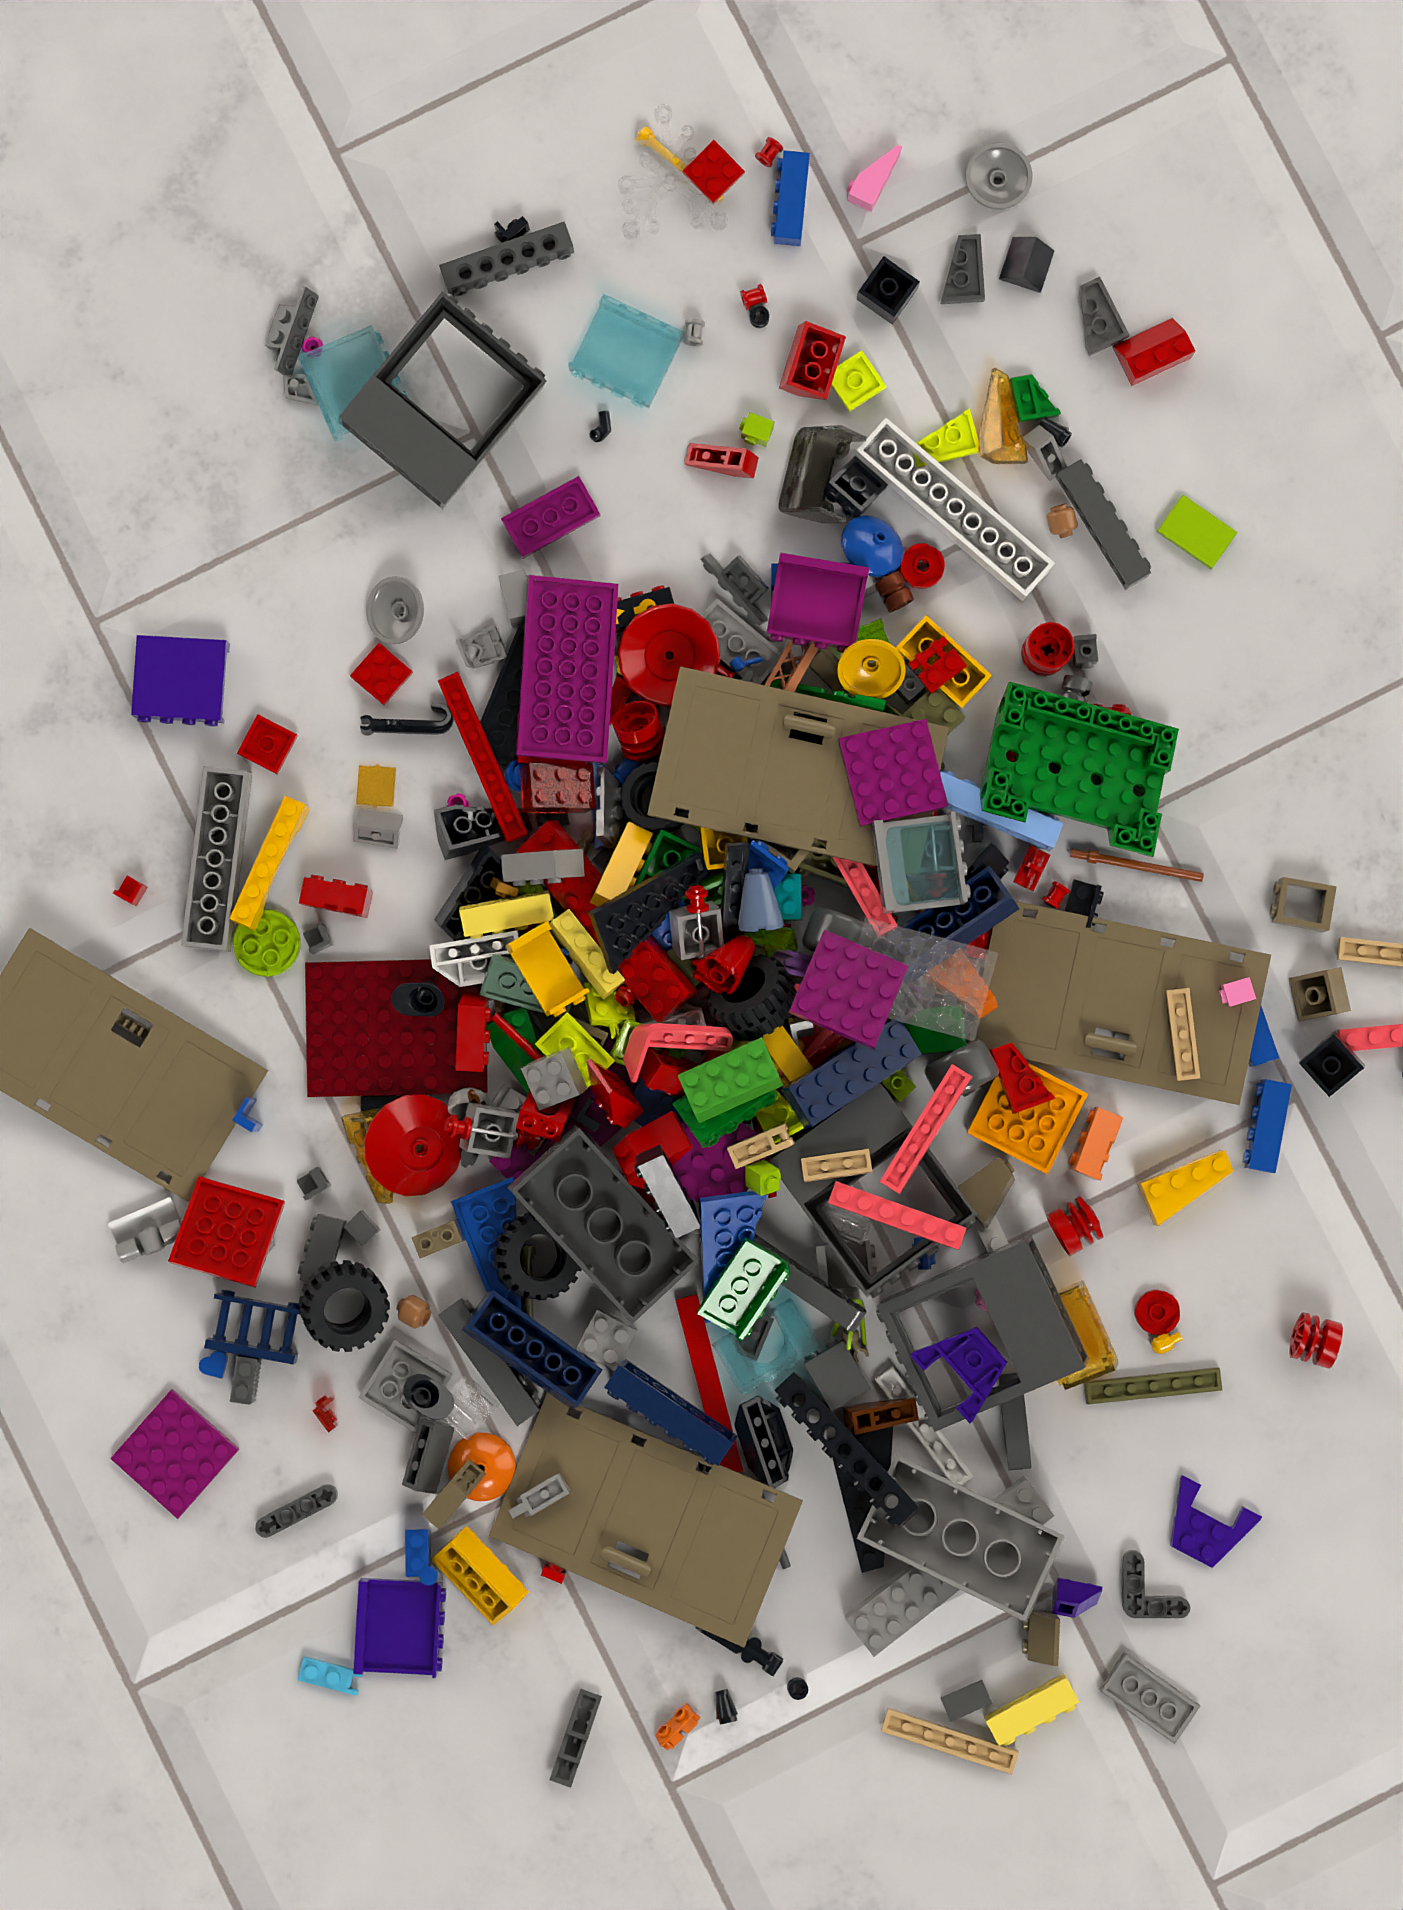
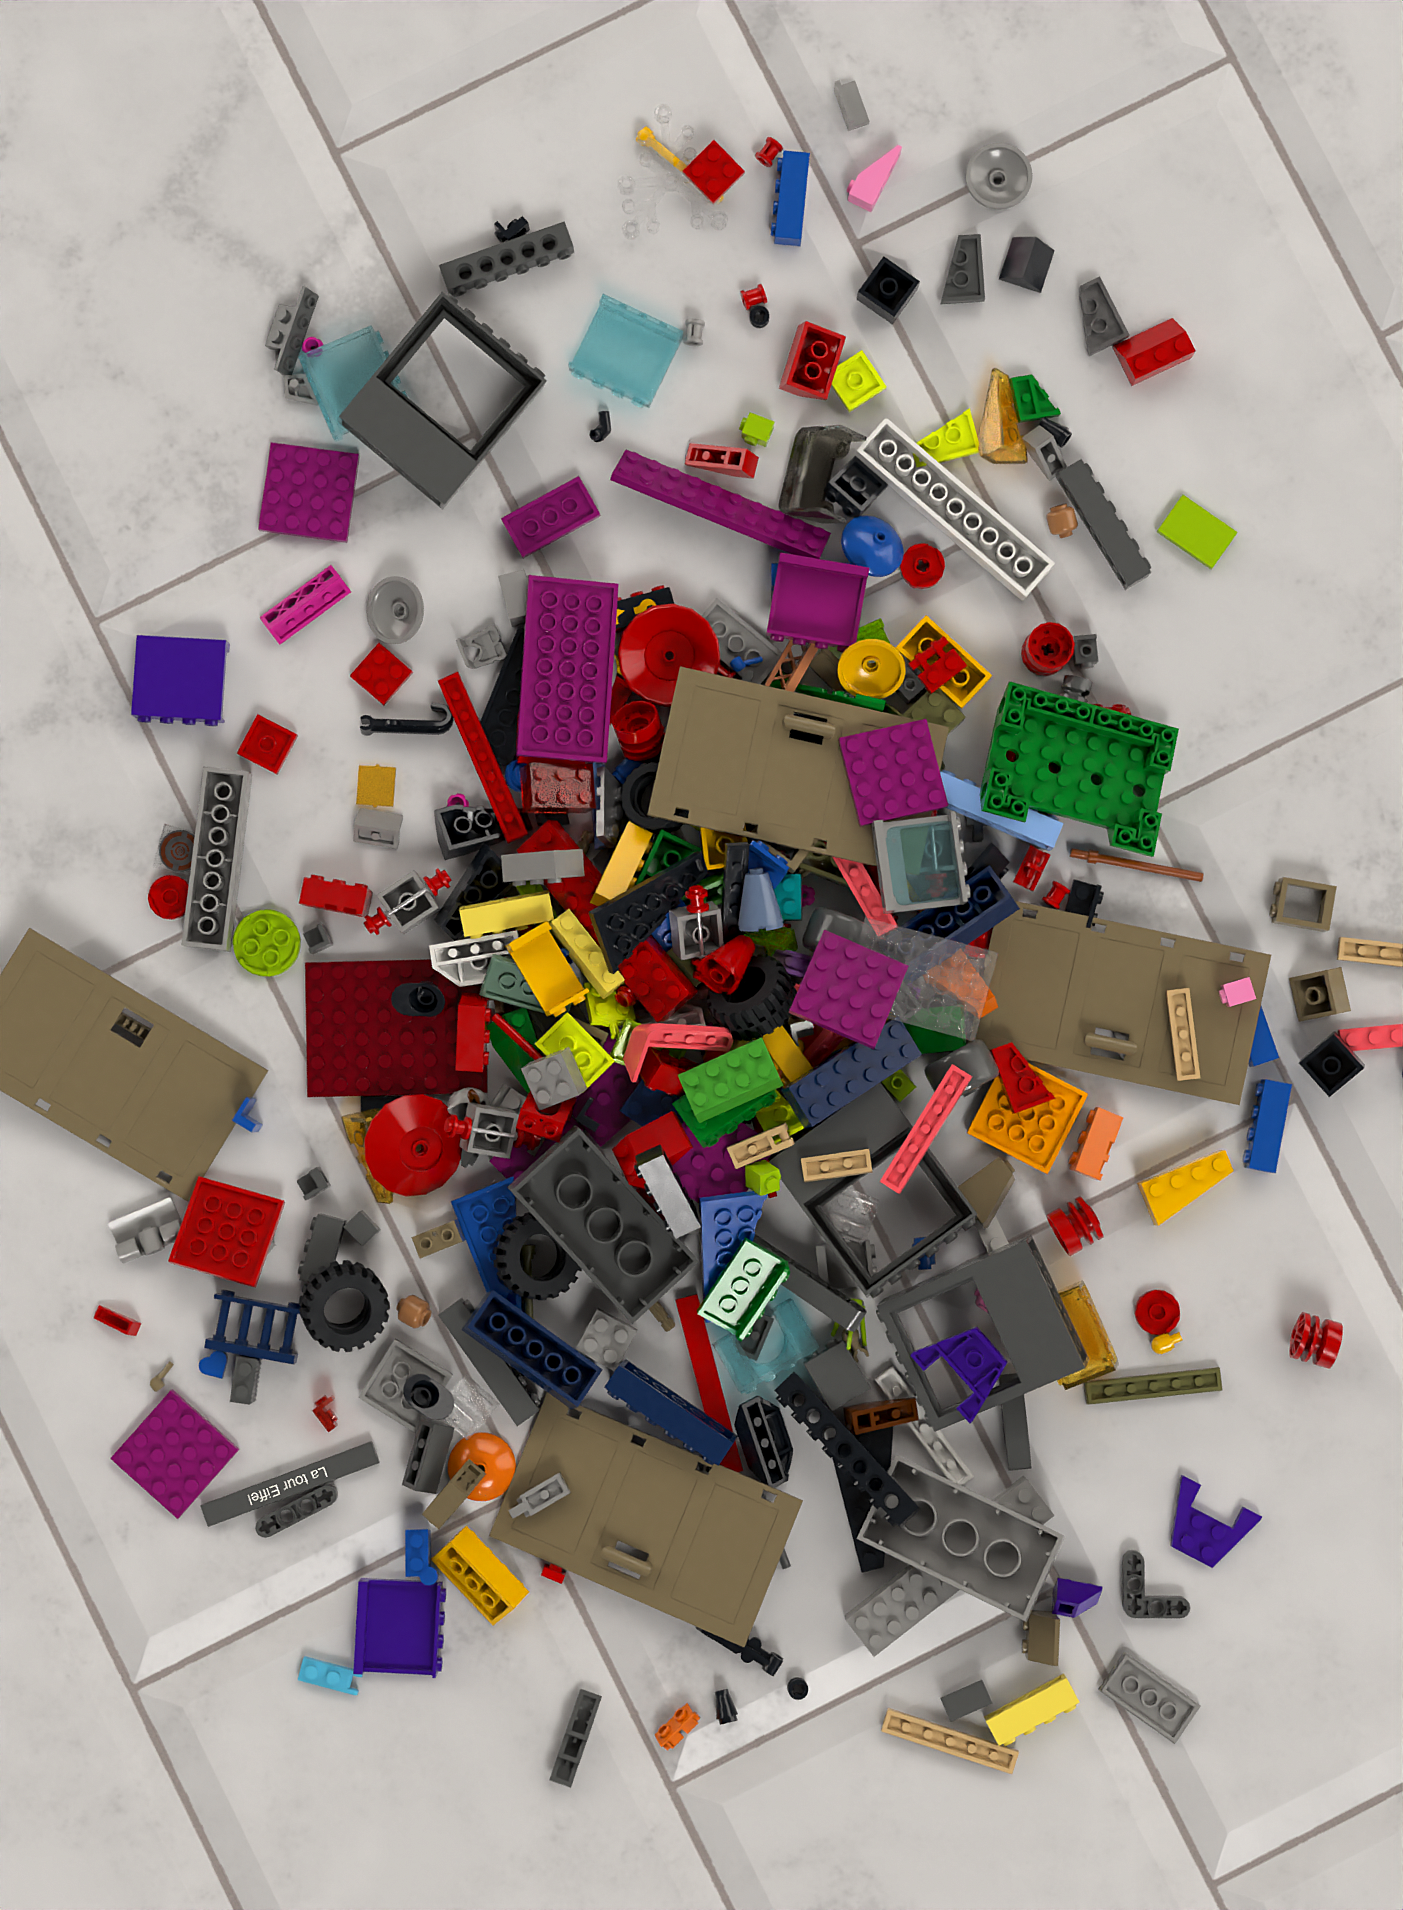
(117, 1321): none -> red piece
(131, 890): red panel -> none
(156, 1383): none -> dark tan hand
(168, 897): none -> red tile
(175, 850): none -> tile
(258, 884): yellow arch -> none
(290, 1483): none -> dark grey tile
(306, 607): none -> dark pink fence
(309, 492): none -> magenta plate
(408, 902): none -> light grey brick
(504, 889): pearl gold plate -> none
(613, 1095): red slope -> none
(662, 1316): none -> dark tan axle
(719, 506): none -> magenta plate
(741, 583): dark grey bracket -> none
(851, 105): none -> light grey panel
(894, 591): copper wheel -> none
(897, 1215): coral plate -> none

